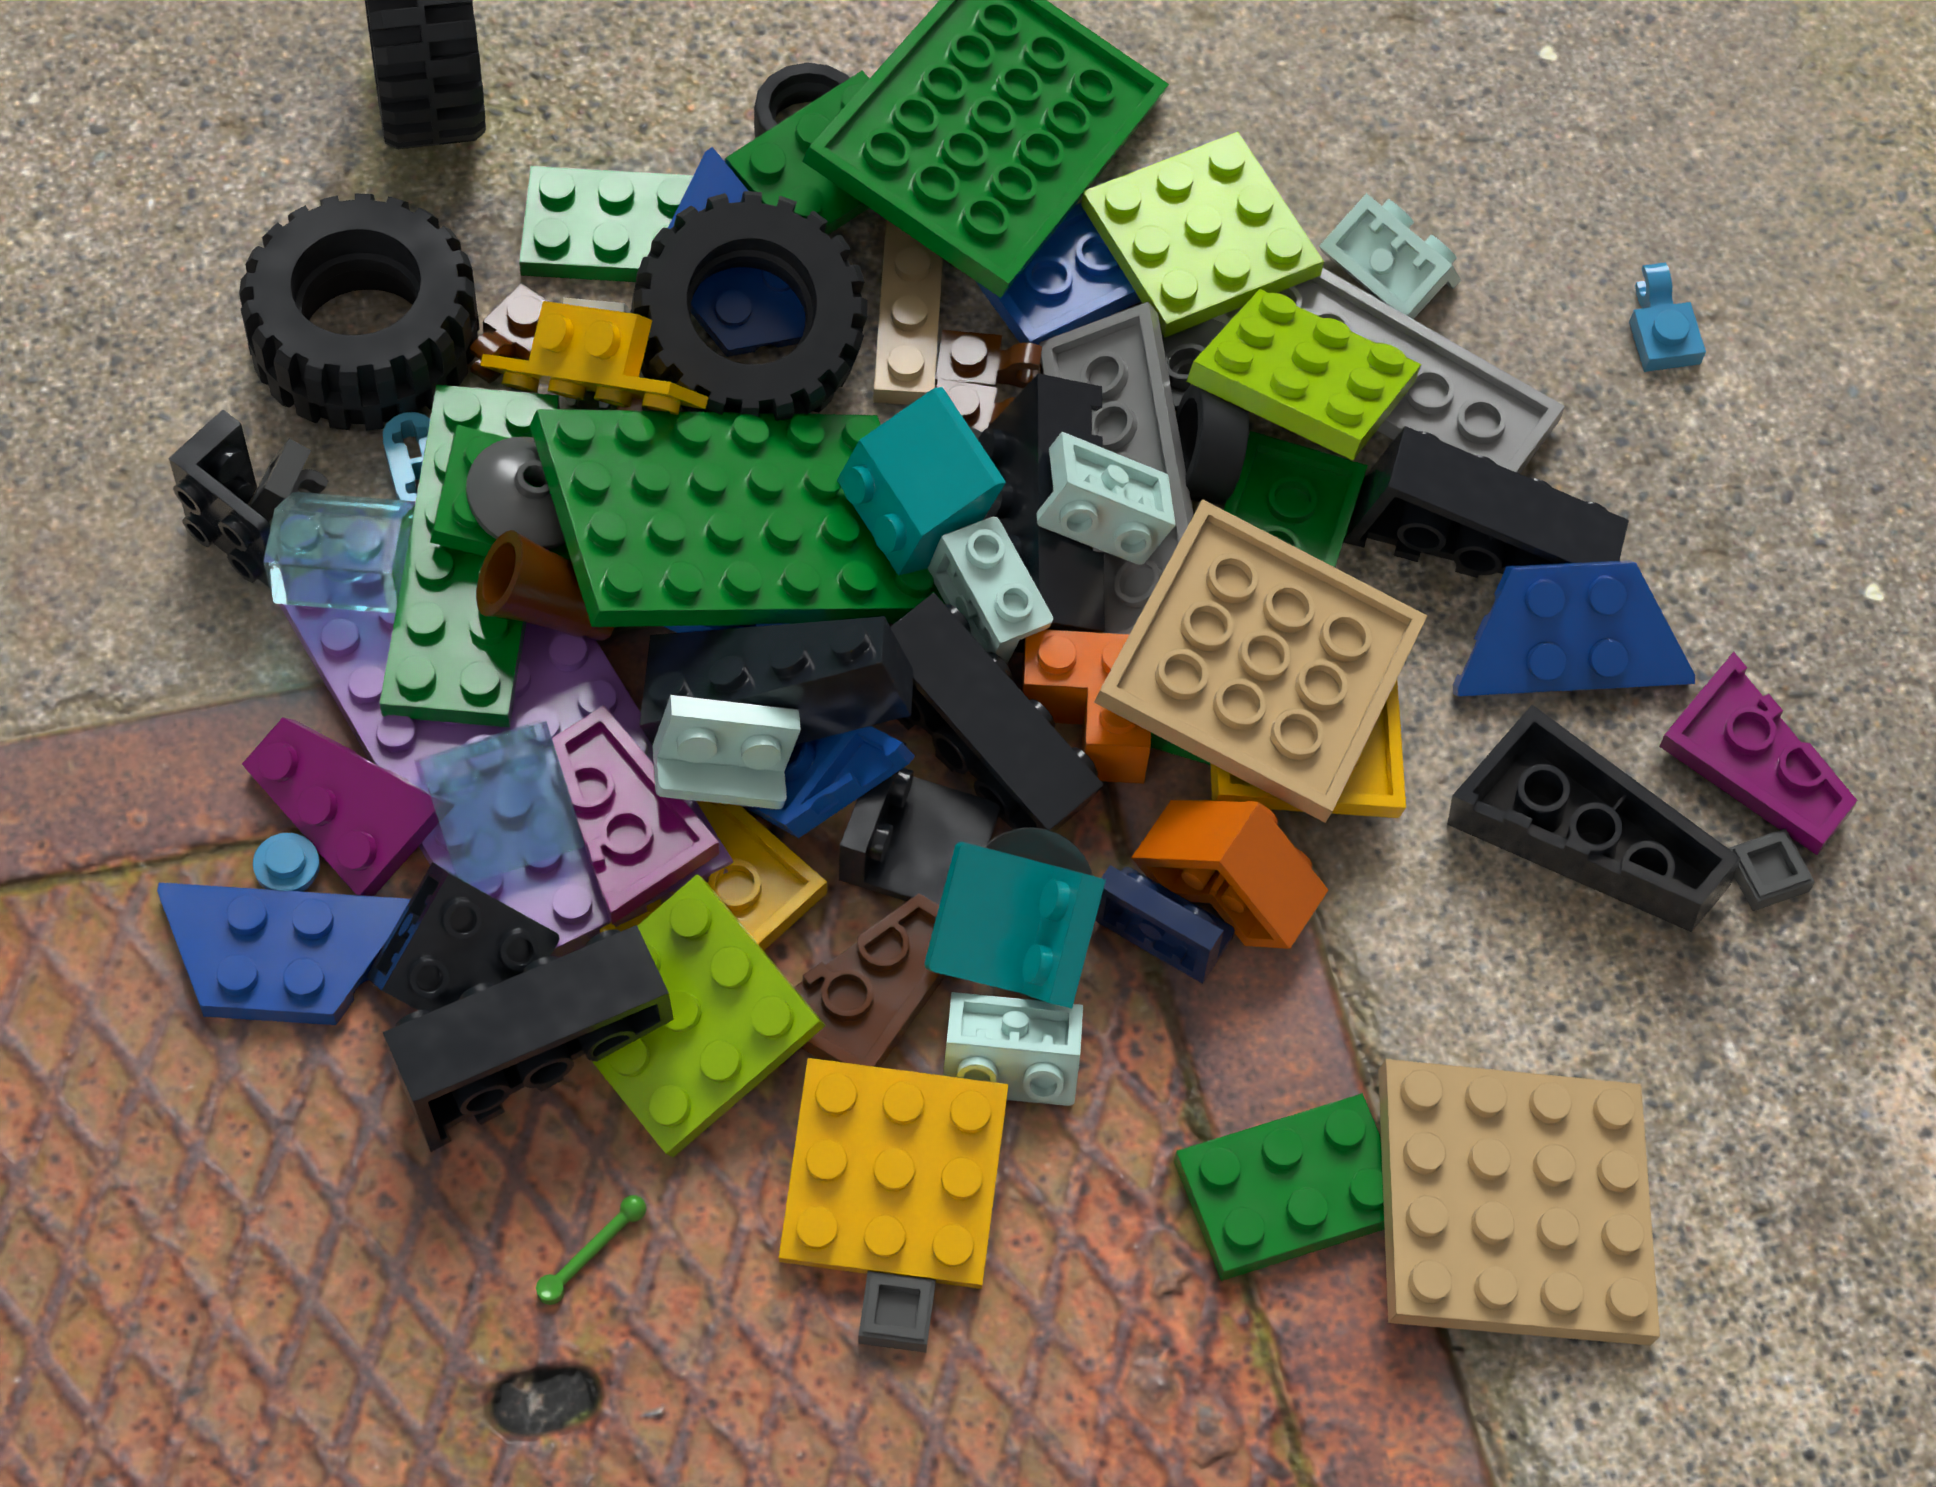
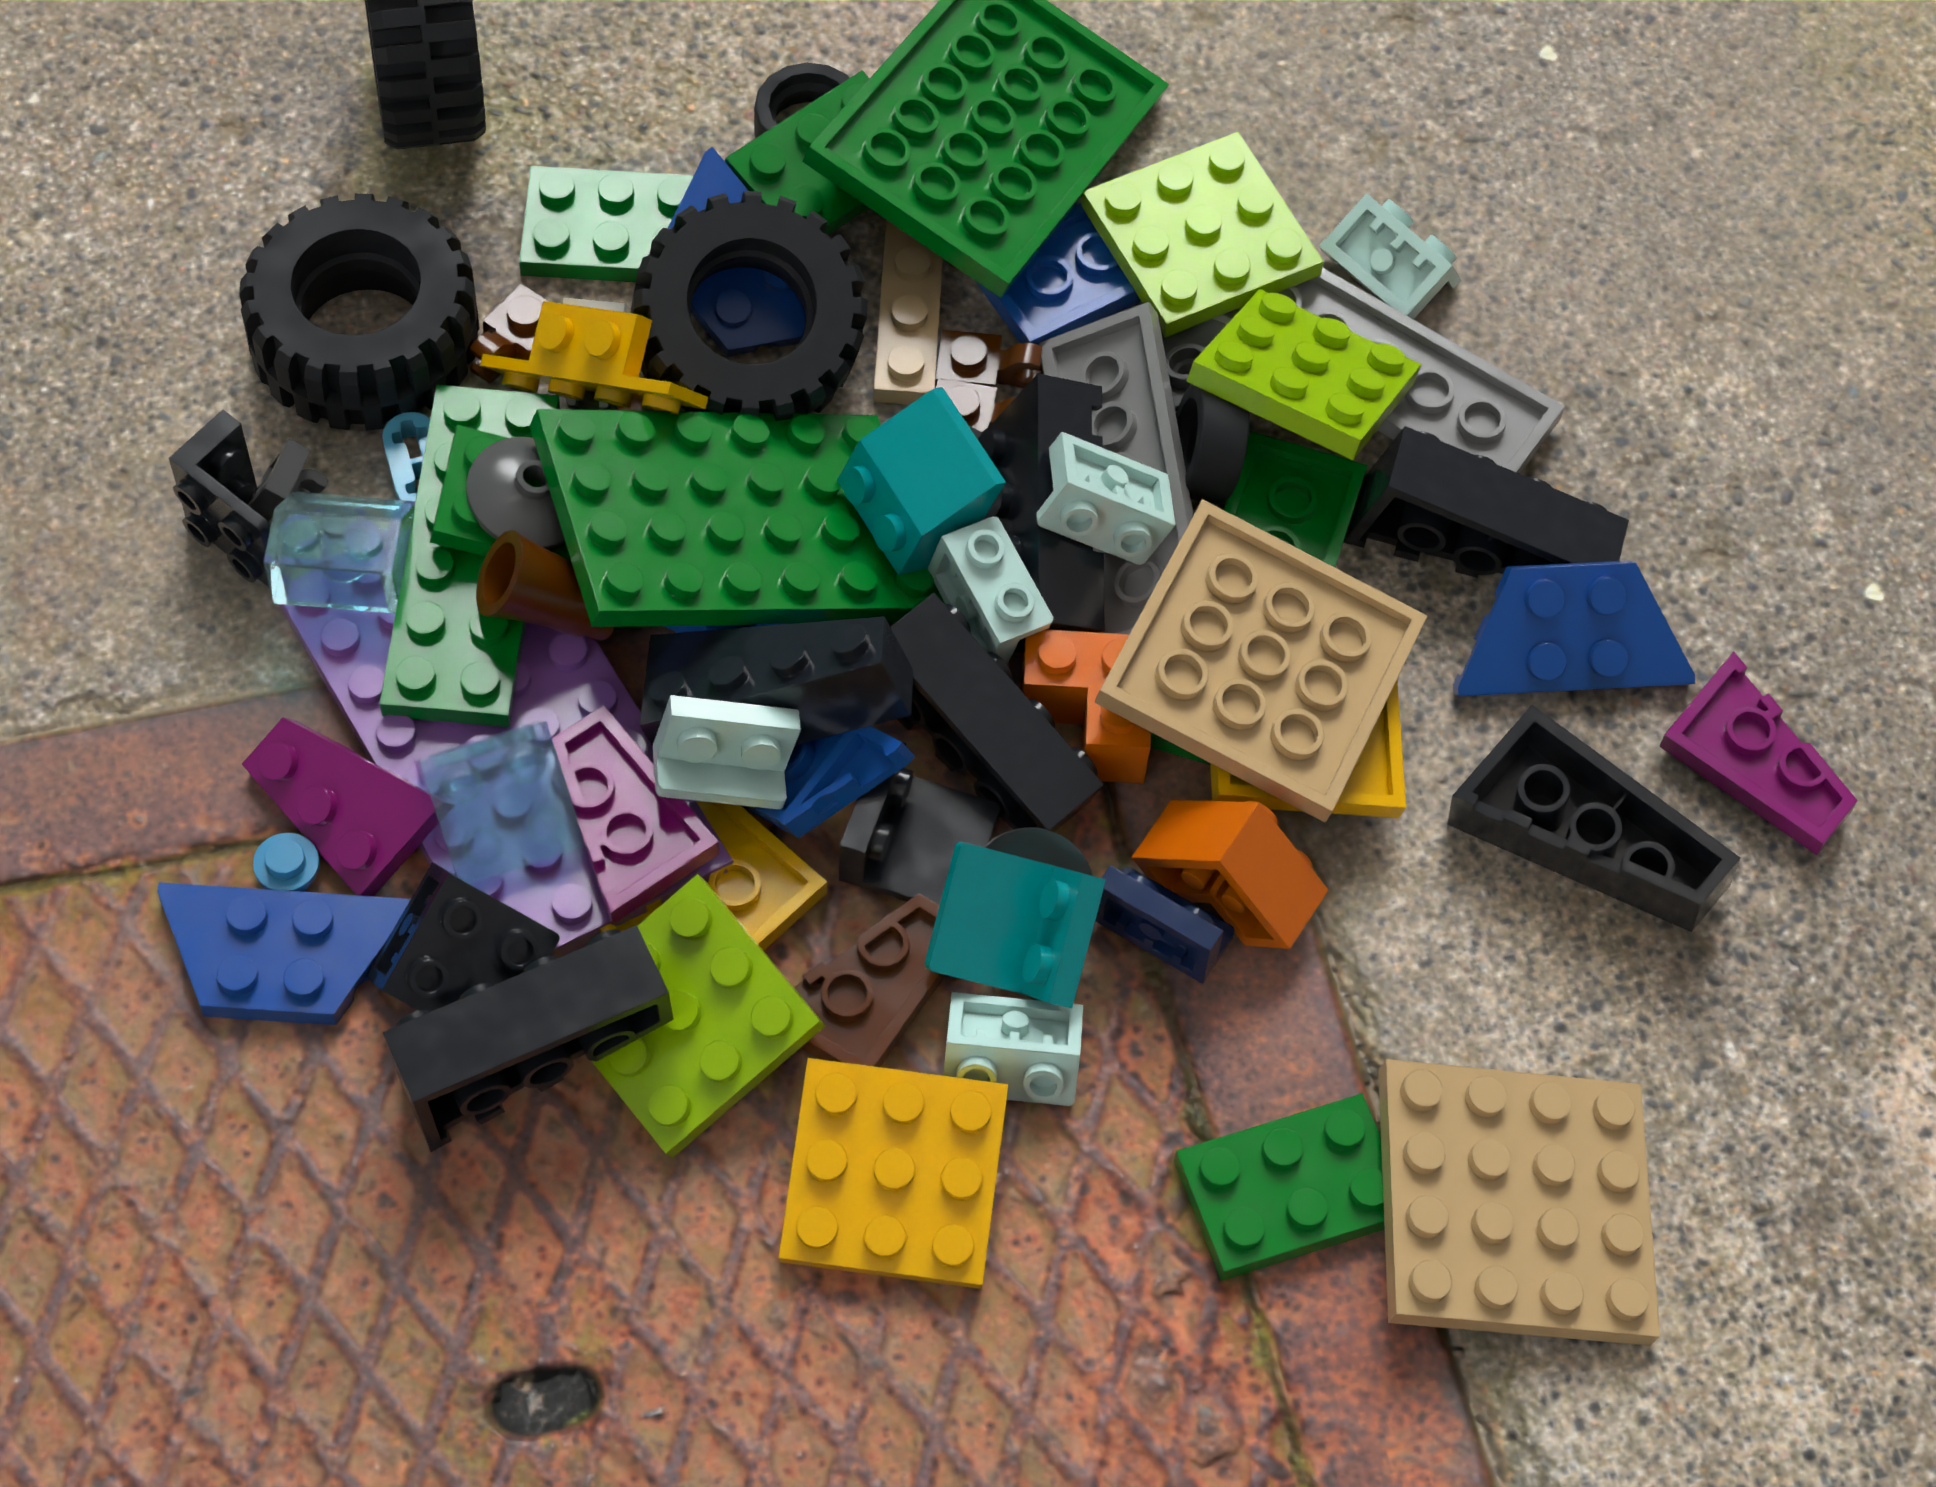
(551, 1287): bright green hinge -> none
(896, 1311): dark grey tile -> none
(1664, 331): dark azure plate -> none
(1771, 870): dark grey tile -> none

